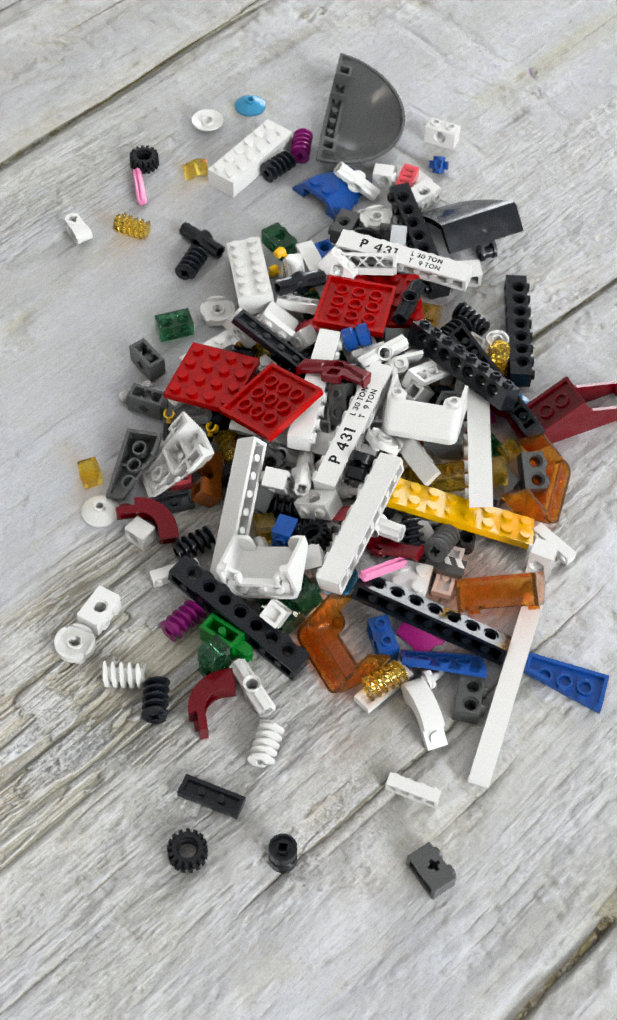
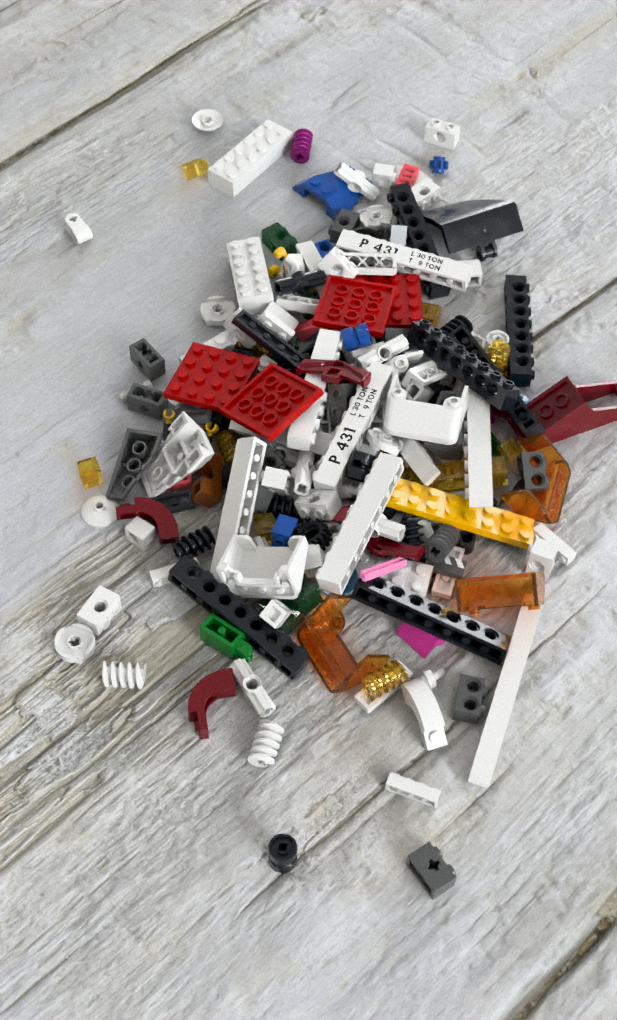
(131, 226): clear yellow piece -> none
(139, 154): black tyre -> none
(139, 186): bright pink axle -> none
(155, 699): black piece -> none
(174, 325): clear green brick -> none
(181, 619): magenta piece -> none
(187, 838): black tyre -> none
(191, 262): black piece -> none
(202, 239): black piece -> none
(211, 796): black plate -> none
(213, 656): clear green brick -> none
(250, 105): dark azure dish -> none
(277, 165): black piece -> none
(304, 338): white brick -> none
(361, 115): dark grey brick -> none
(382, 637): blue brick -> none
(409, 302): black piece -> none
(442, 661): blue wing -> none
(479, 324): black piece -> none
(570, 680): blue wing -> none

